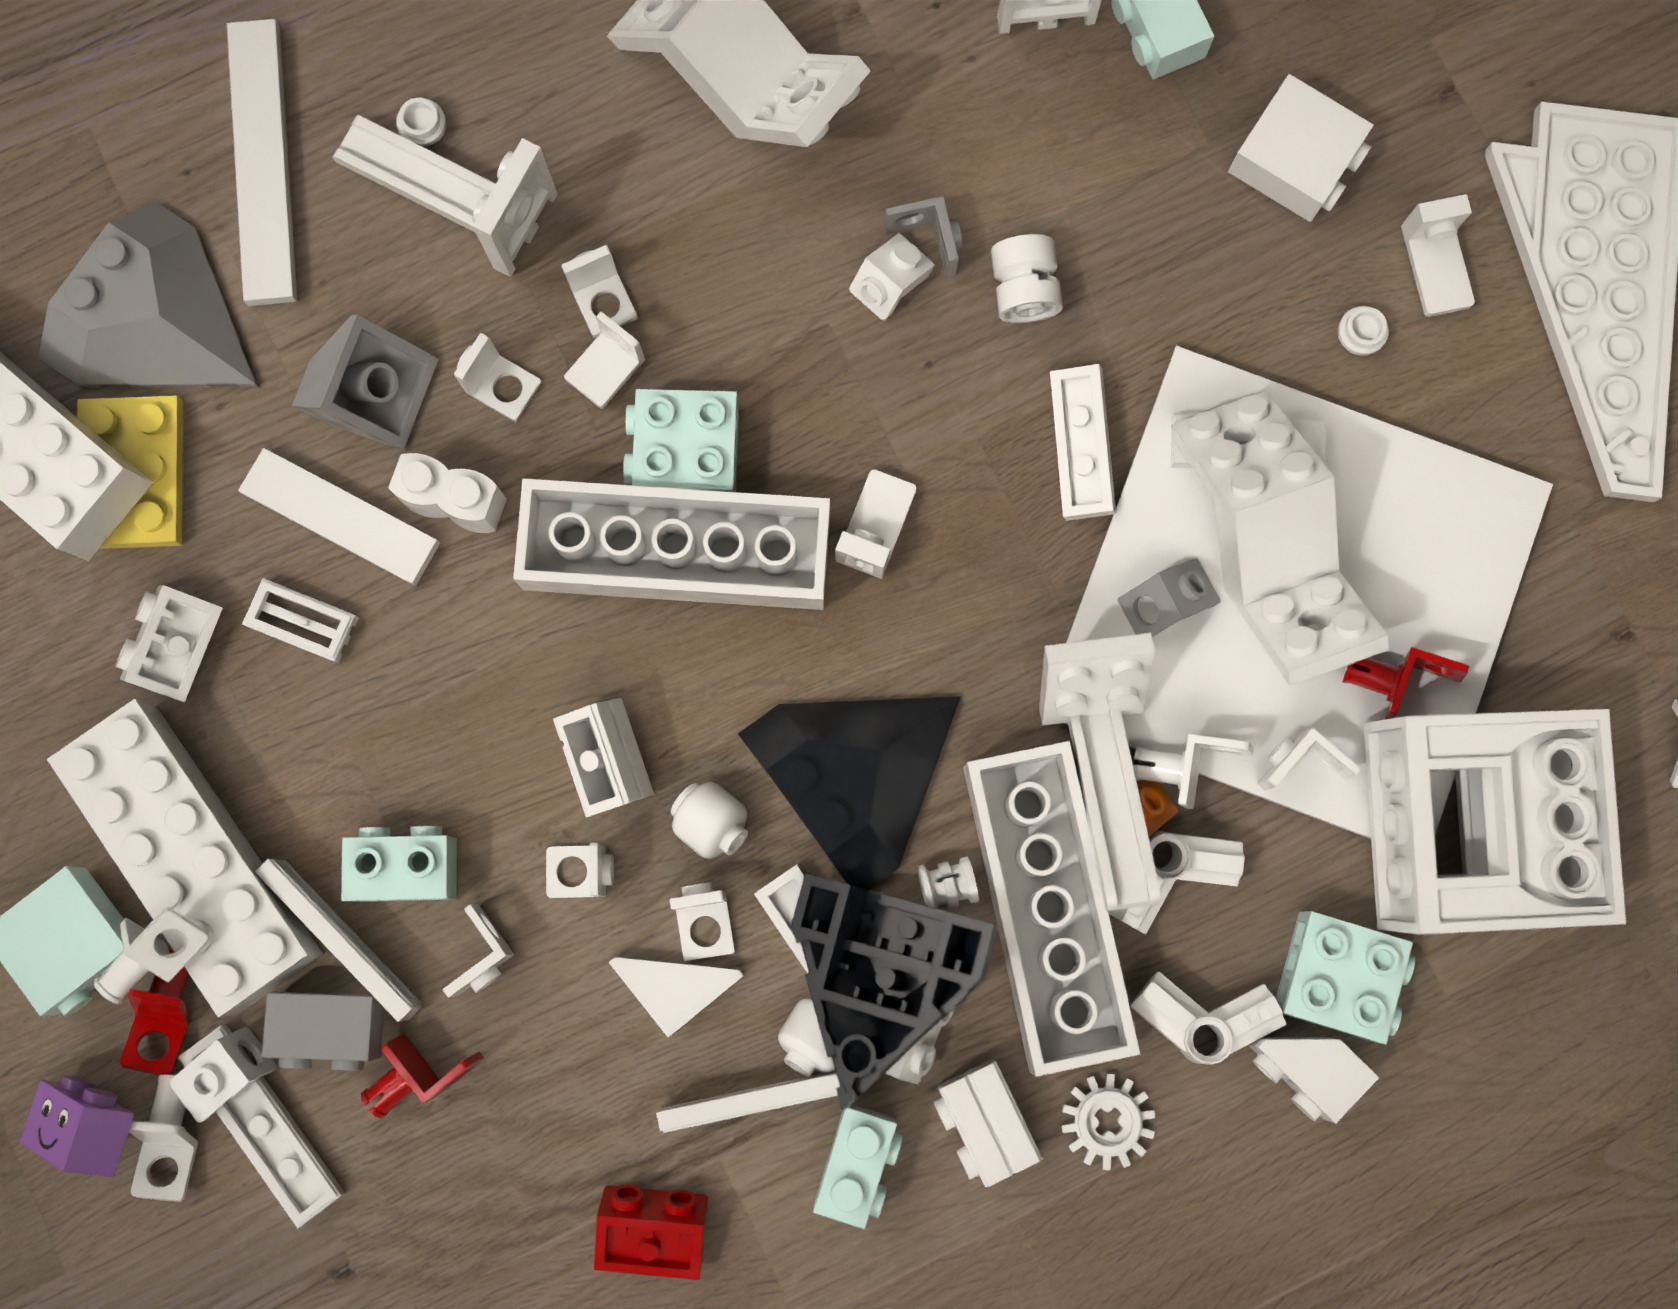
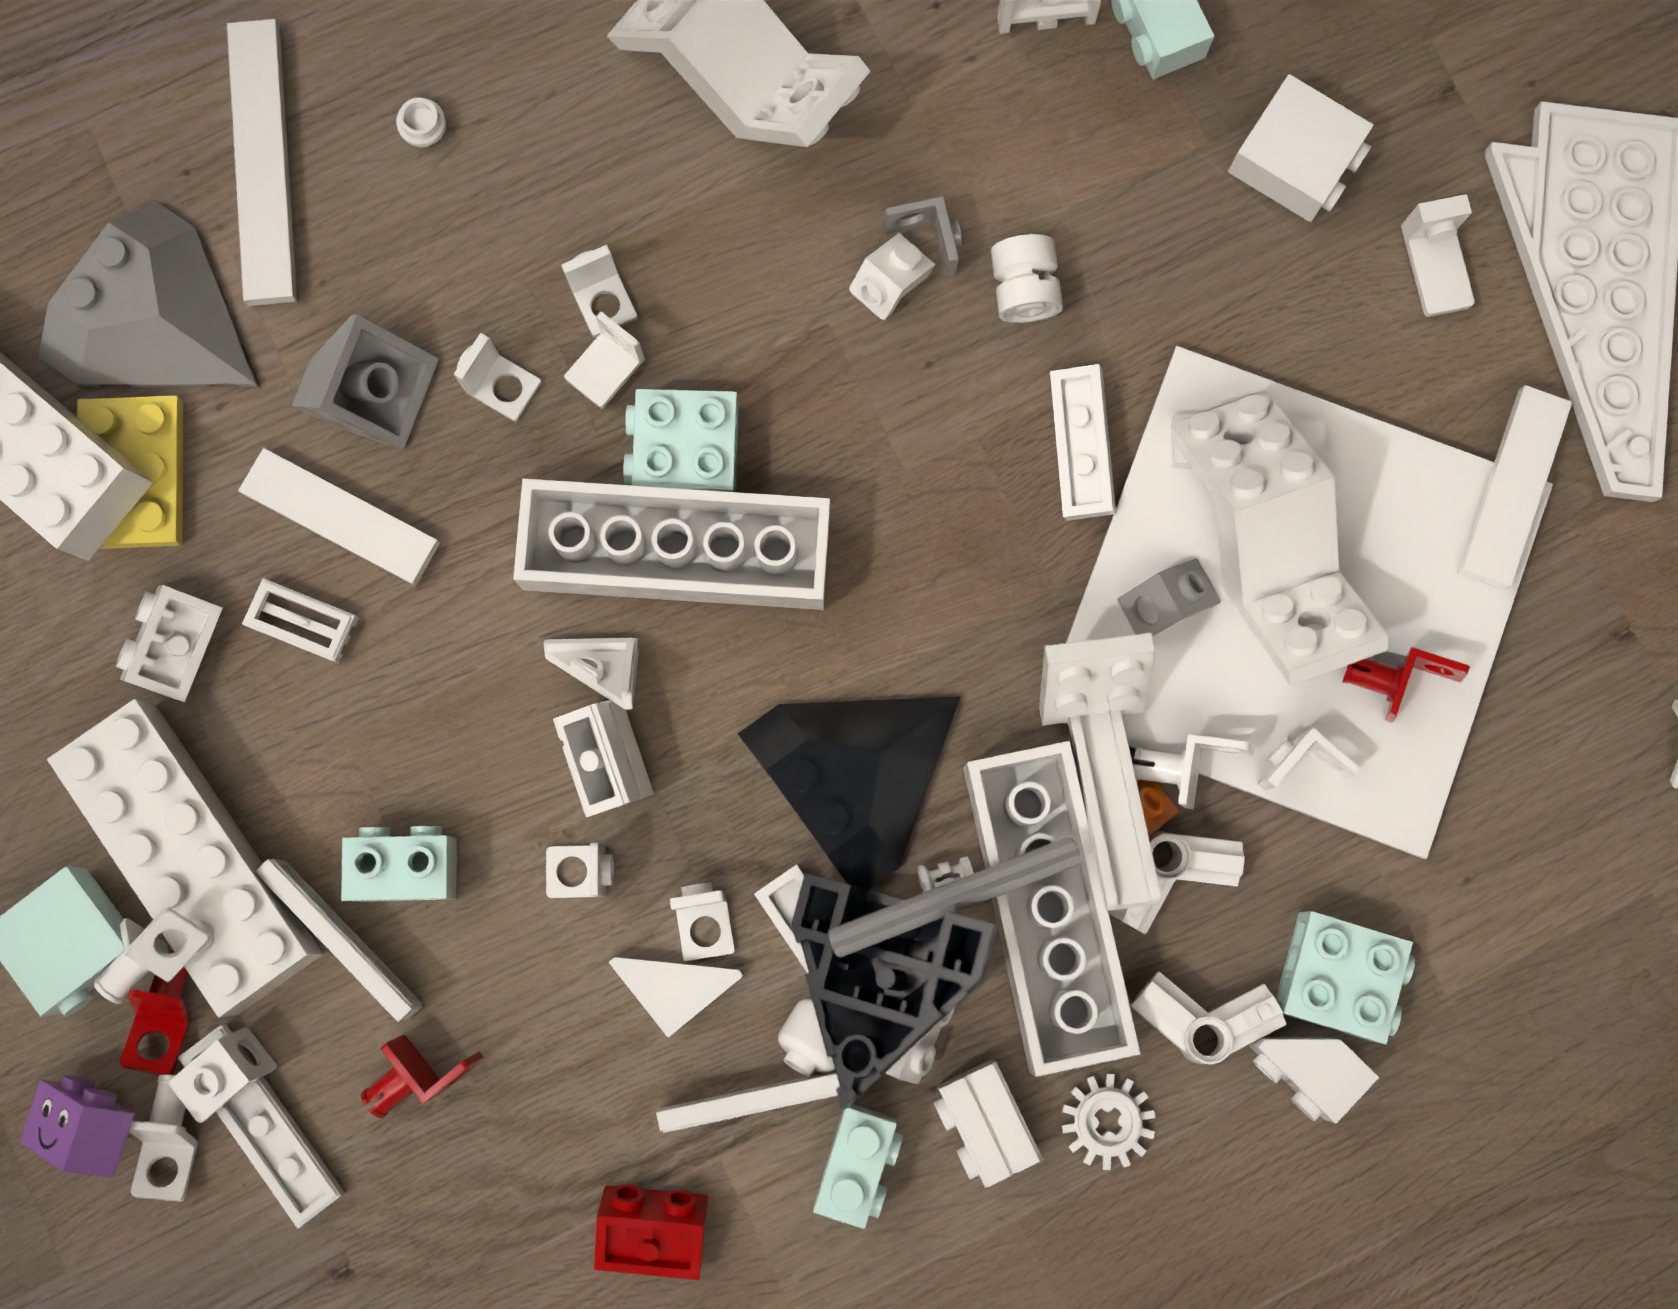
(322, 1028): light grey brick -> none
(436, 492): white brick -> none
(486, 970): white bracket -> none
(498, 213): white bracket -> none
(600, 663): none -> white tile
(709, 820): white head -> none
(875, 524): white bracket -> none
(954, 896): none -> light grey axle
(1363, 330): white plate -> none
(1515, 487): none -> white tile
(1519, 816): white piece -> none

